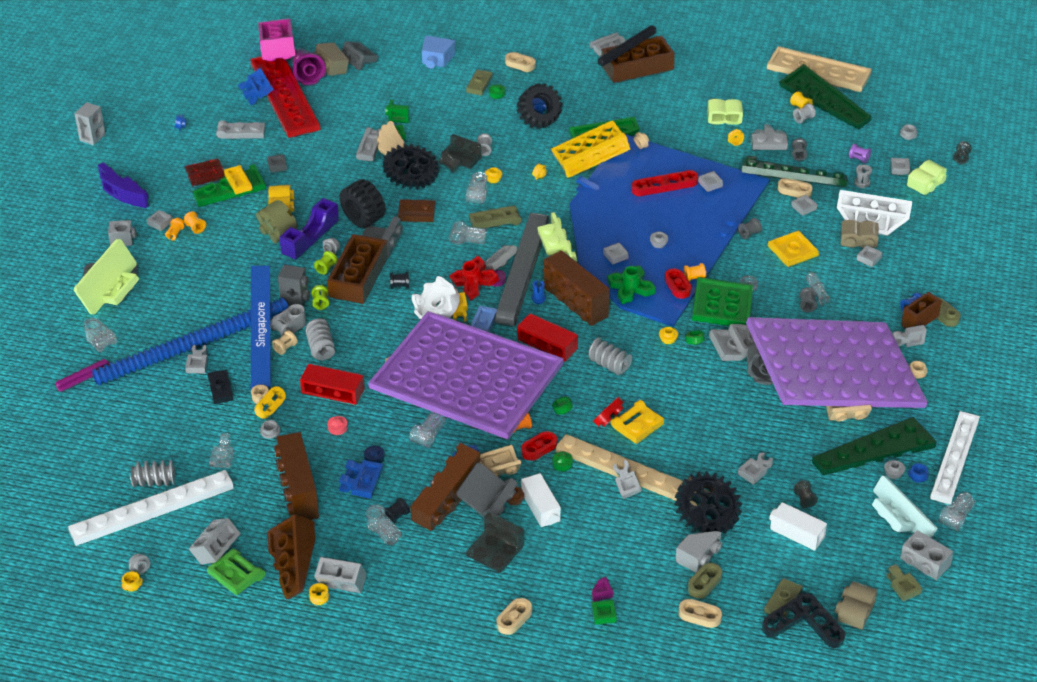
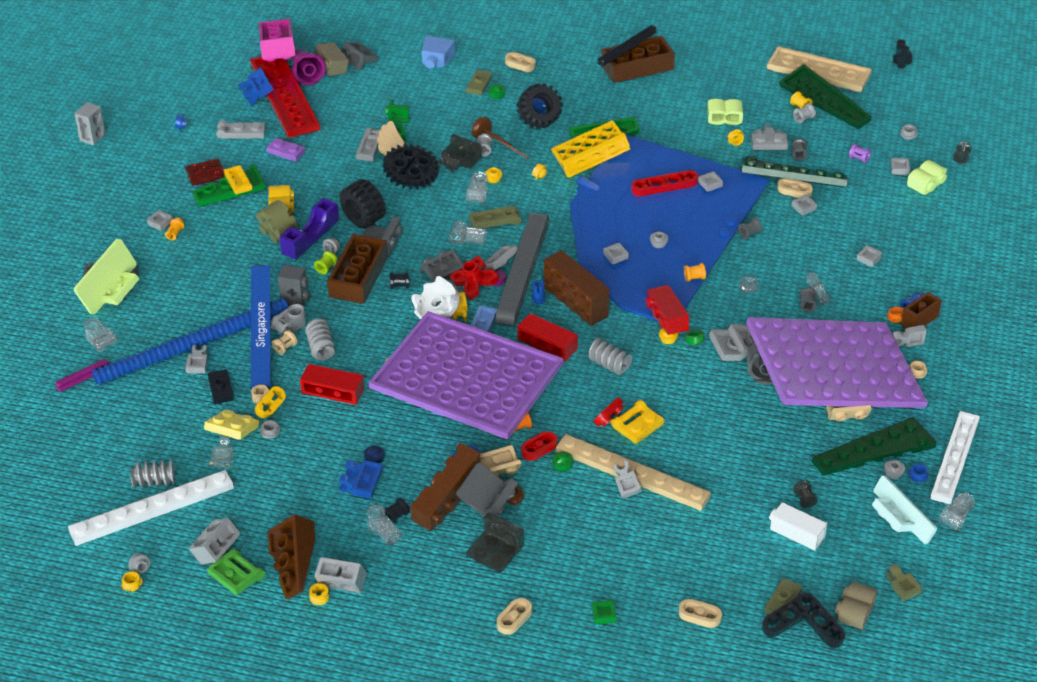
(122, 188): dark purple slope -> none
(122, 230): light grey brick -> none
(197, 225): light orange bush -> none
(231, 424): none -> light yellow plate
(276, 163): dark grey plate -> none
(286, 149): none -> medium lavender plate
(296, 476): reddish brown brick -> none
(323, 297): lime bush -> none
(337, 425): coral tile -> none
(416, 210): reddish brown plate -> none
(426, 432): clear piece -> none
(442, 265): none -> dark grey bracket
(484, 125): none -> reddish brown piece
(540, 500): white brick -> none
(555, 238): yellowish green bracket -> none
(562, 405): green tile -> none
(602, 590): magenta tile -> none
(605, 42): light grey plate -> none
(631, 282): green plant -> none
(641, 140): tan plate -> none
(667, 310): none -> red brick
(677, 283): red plate -> none
(698, 549): light grey slope -> none
(701, 584): olive plate -> none
(718, 493): black gear -> none
(722, 302): green plate -> none
(755, 470): light grey plate -> none
(793, 248): yellow tile -> none
(859, 233): dark tan brick -> none
(863, 176): light grey bush -> none
(886, 211): white wedge -> none
(895, 314): none -> orange plate
(903, 55): none -> black plate
(926, 555): light grey brick -> none
(948, 314): olive plate -> none

